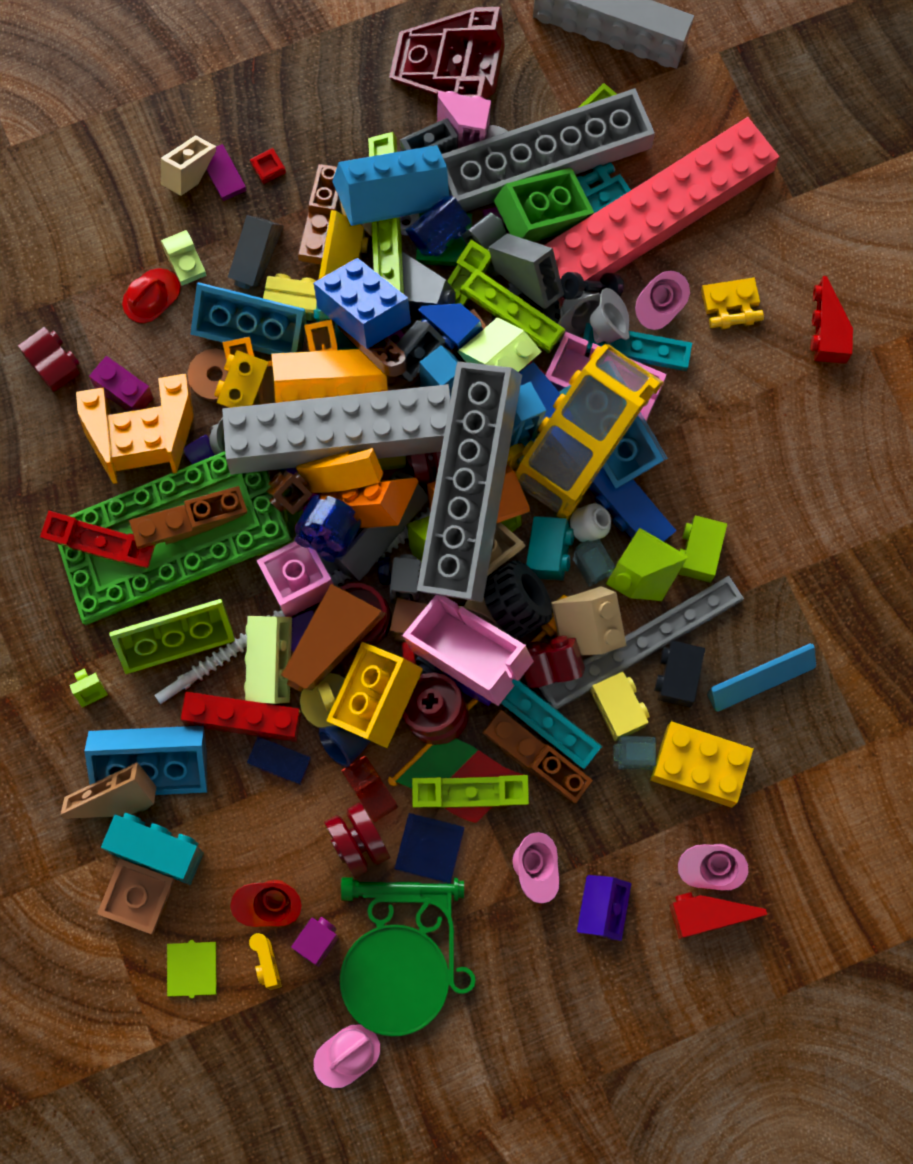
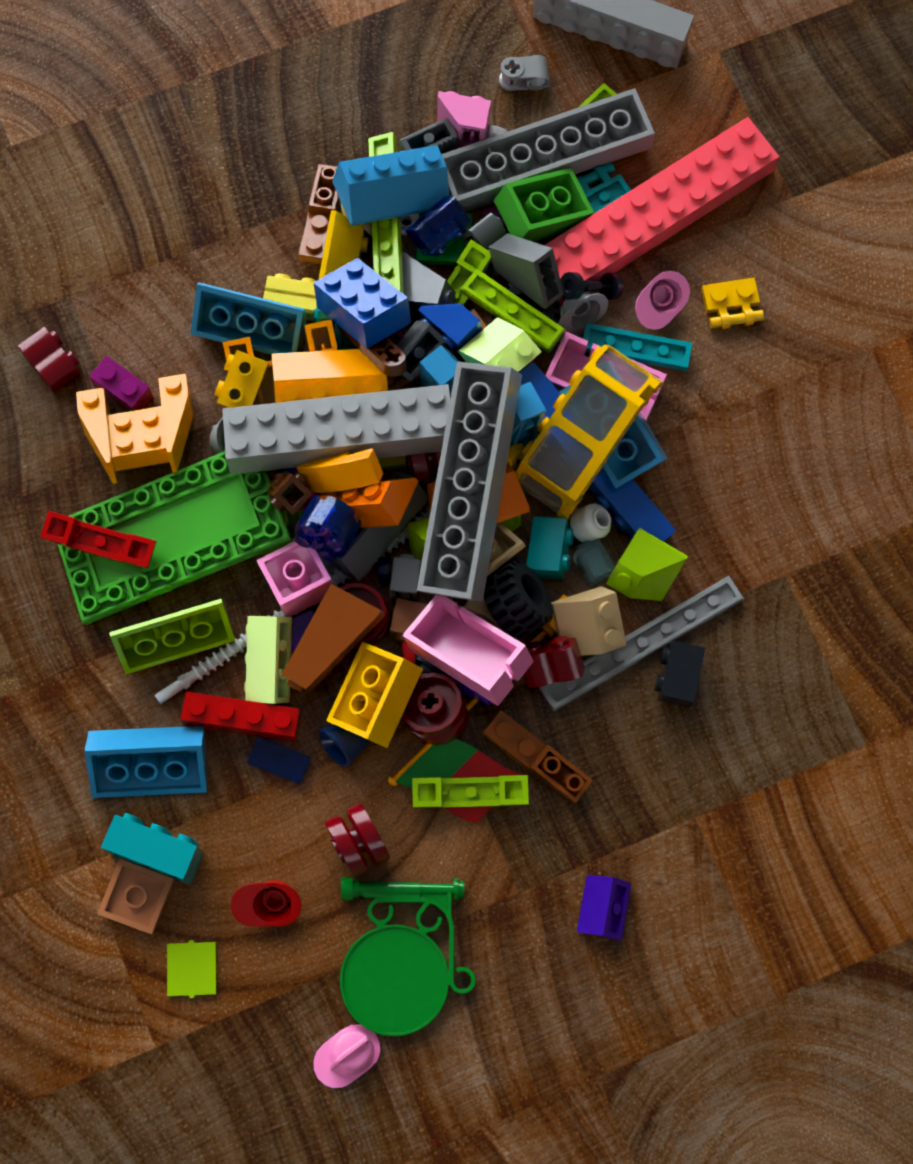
(88, 688): lime tile -> none
(116, 794): medium nougat slope -> none
(150, 295): red piece -> none
(183, 257): yellowish green brick -> none
(186, 165): tan slope -> none
(188, 519): dark orange slope -> none
(198, 450): dark purple slope -> none
(200, 368): nougat tile -> none
(224, 175): magenta tile -> none
(254, 251): dark grey slope -> none
(267, 166): red tile -> none
(267, 970): yellow plate -> none
(316, 940): magenta brick -> none
(318, 702): light yellow tile -> none
(369, 789): clear red slope -> none
(429, 848): clear blue tile -> none
(452, 54): dark red wedge -> none
(526, 72): none -> light grey piece
(537, 867): bright pink piece -> none
(551, 724): teal plate -> none
(610, 318): light grey piece -> none
(619, 705): light yellow brick -> none
(635, 752): clear light blue brick -> none
(702, 548): lime brick -> none
(702, 764): yellow brick -> none
(705, 914): red slope -> none
(713, 867): bright pink piece -> none
(762, 677): dark azure slope -> none
(833, 329): red slope -> none

